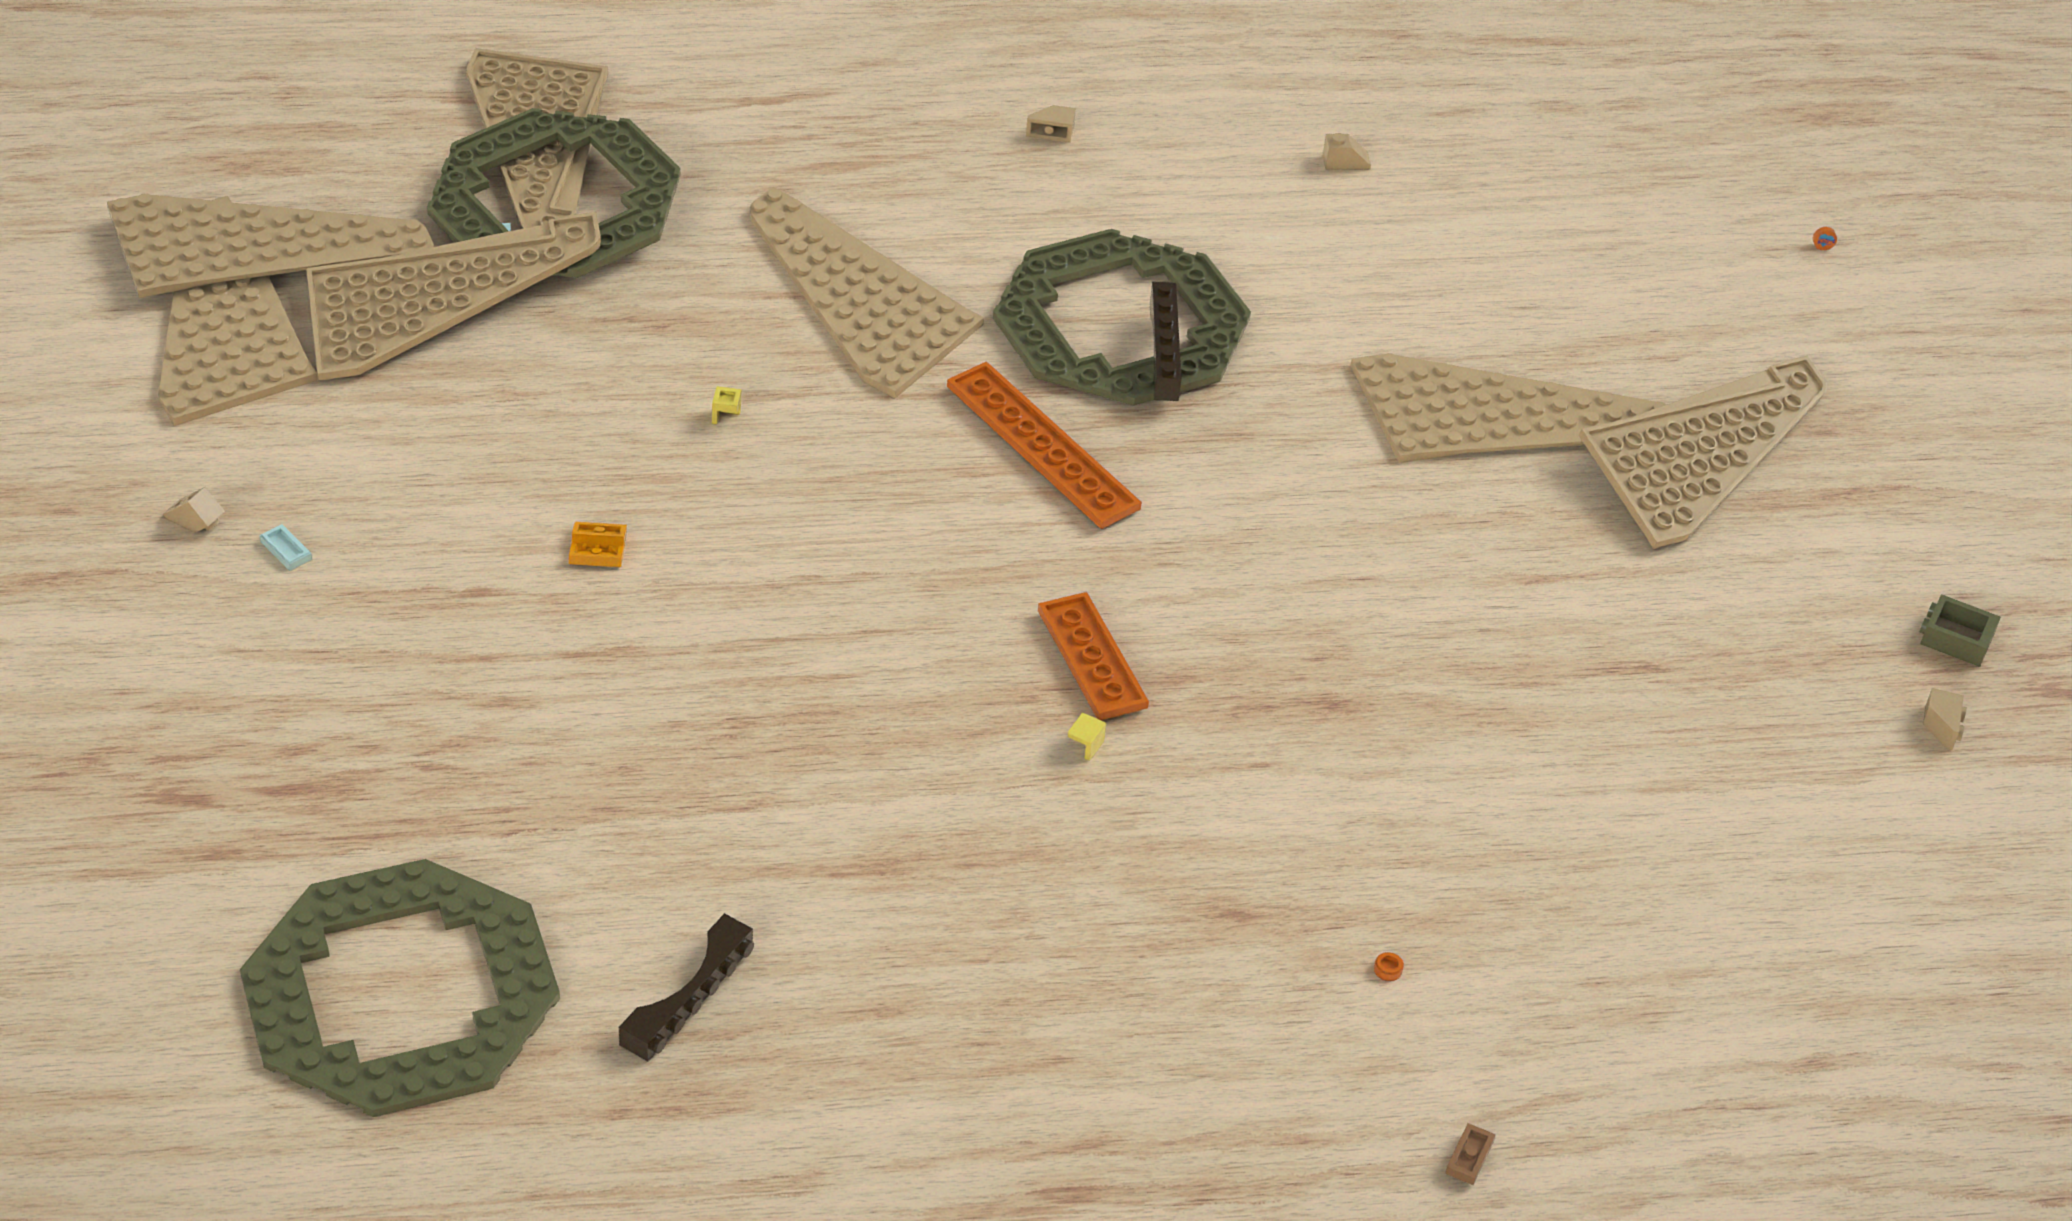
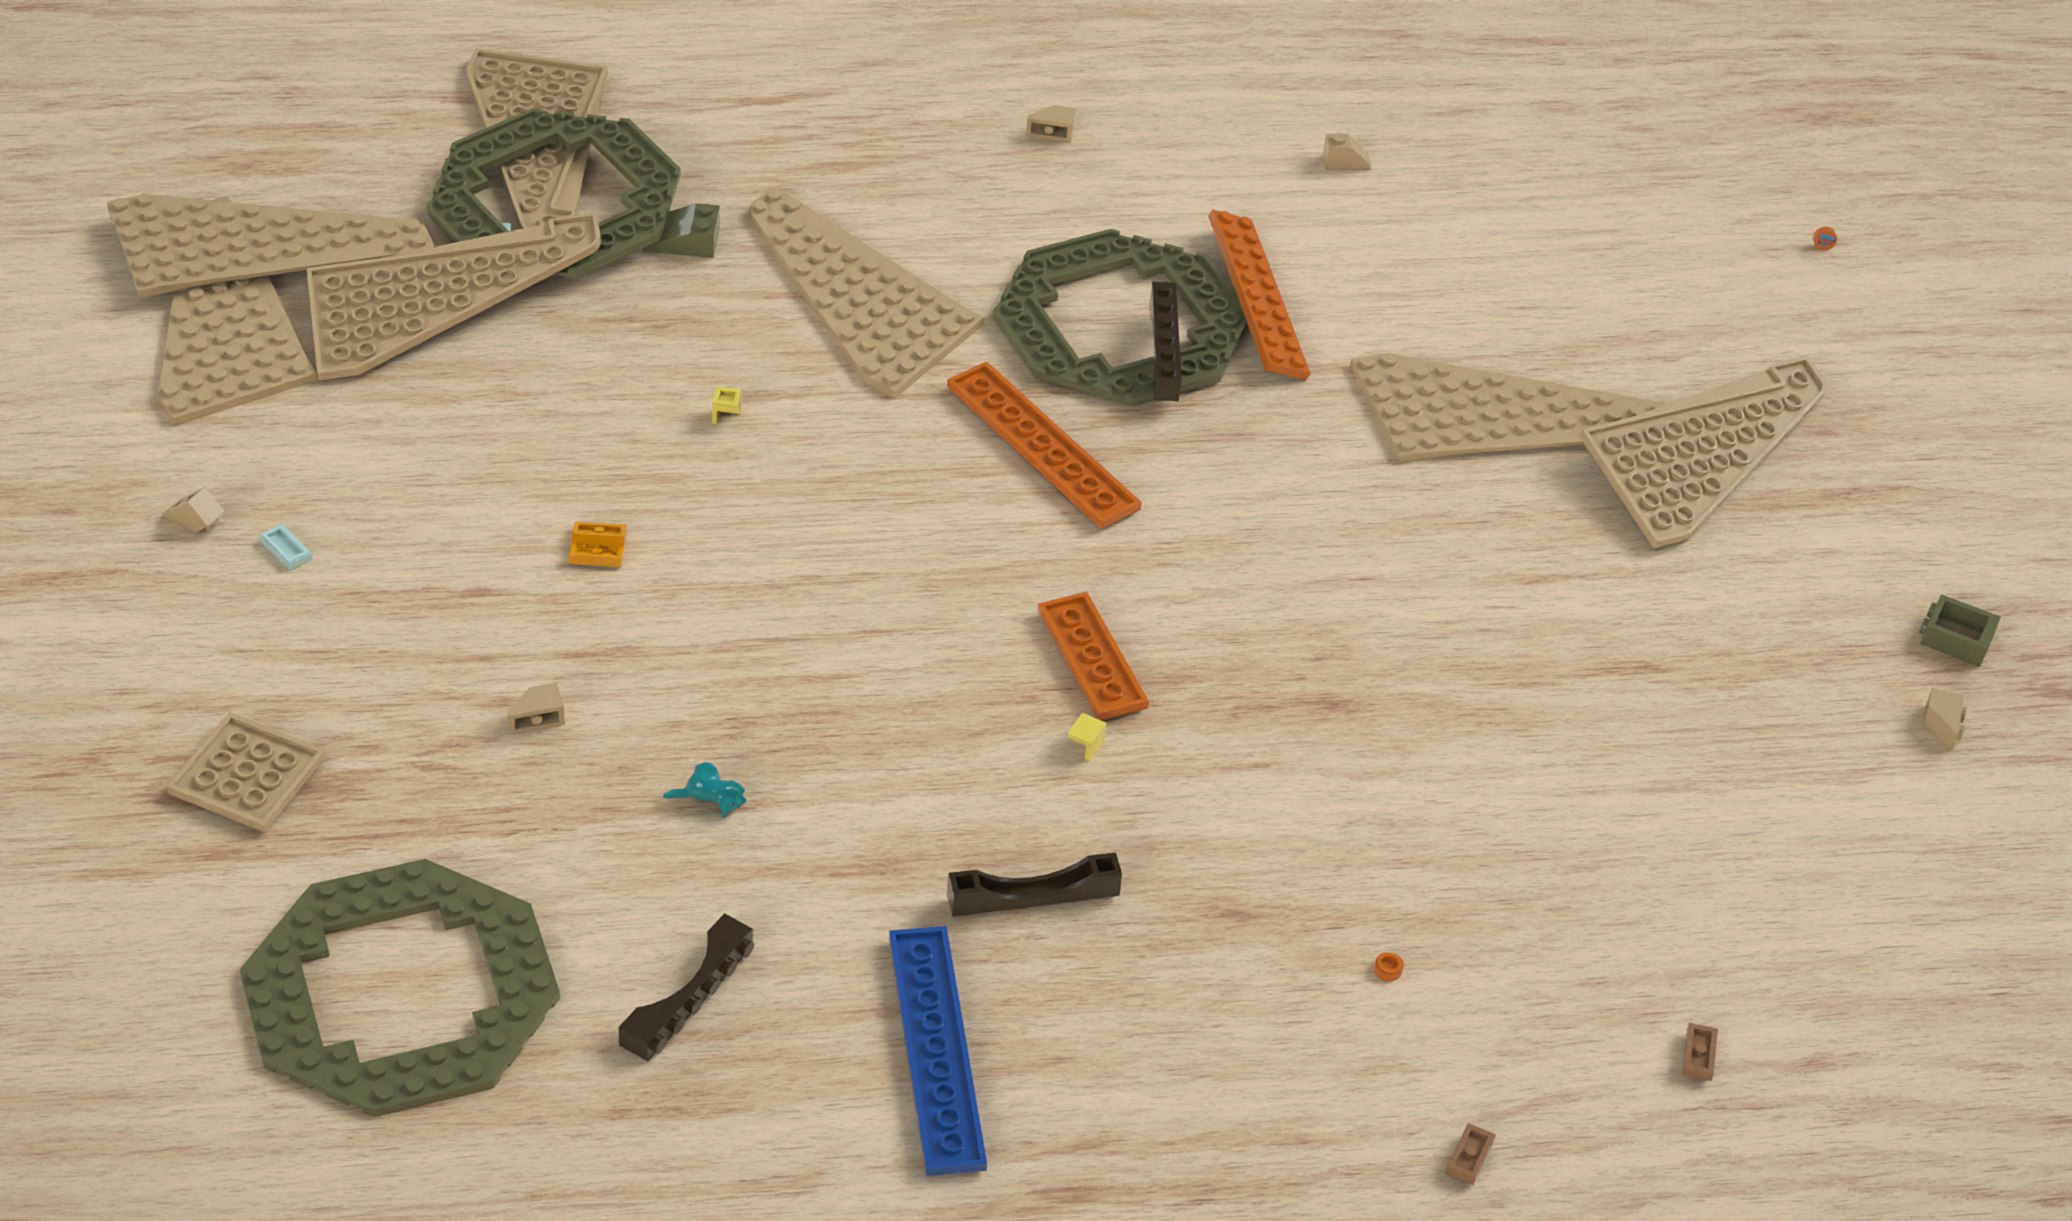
(246, 772): none -> tan plate
(537, 709): none -> tan slope
(689, 231): none -> olive slope
(708, 787): none -> teal animal
(937, 1052): none -> blue plate
(980, 892): none -> dark brown arch
(1259, 295): none -> orange plate
(1700, 1051): none -> medium nougat plate

